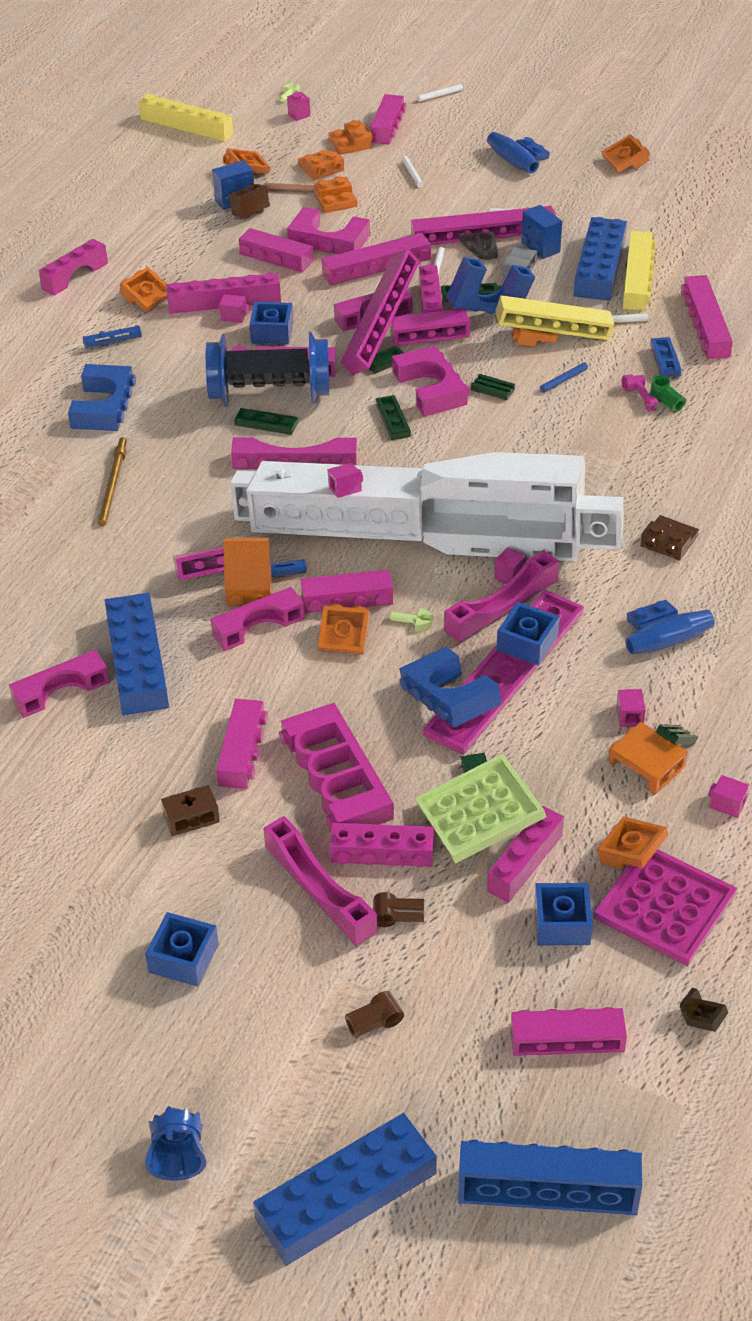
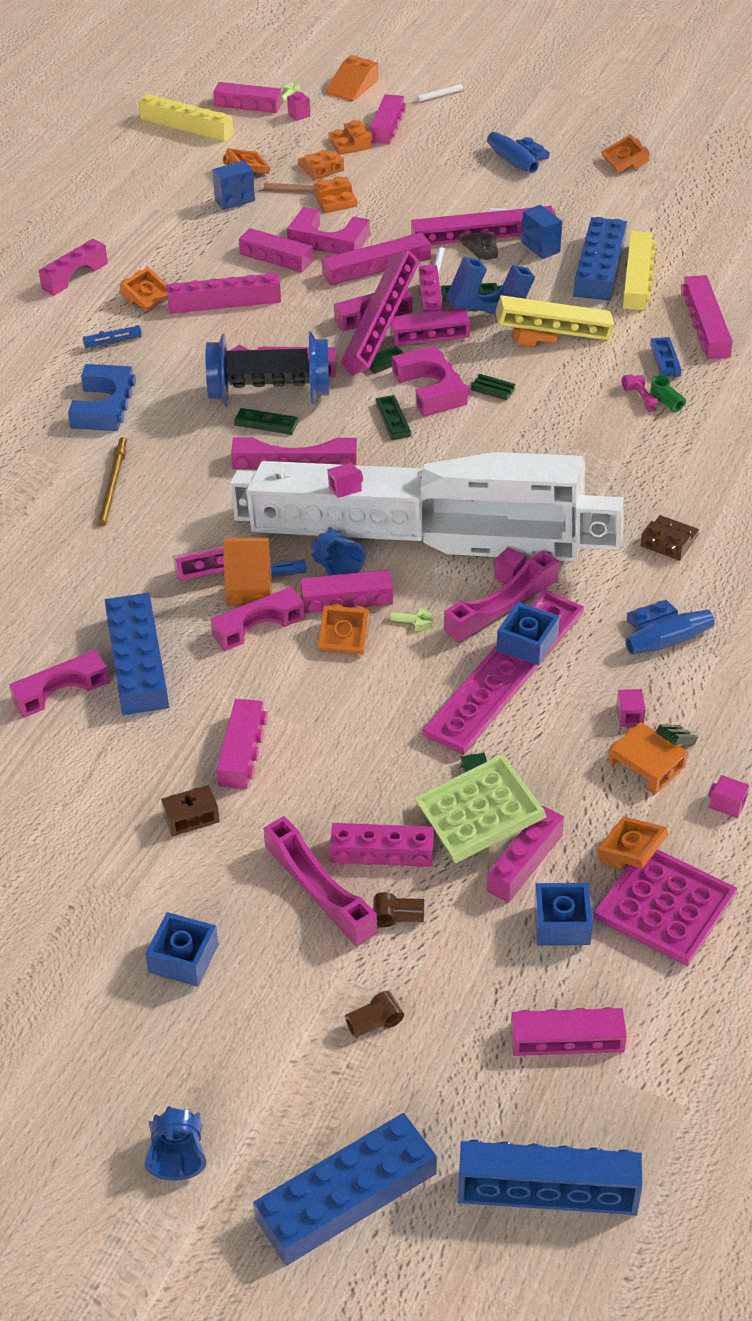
(233, 308): dark pink brick -> none
(247, 97): none -> dark pink brick
(249, 200): reddish brown brick -> none
(271, 323): blue brick -> none
(322, 725): dark pink fence -> none
(338, 553): none -> blue hat
(353, 78): none -> orange slope
(412, 171): white bar -> none
(450, 704): blue arch -> none
(520, 257): light grey brick -> none
(563, 377): blue bar -> none
(630, 318): white bar -> none
(702, 1013): dark brown bracket -> none

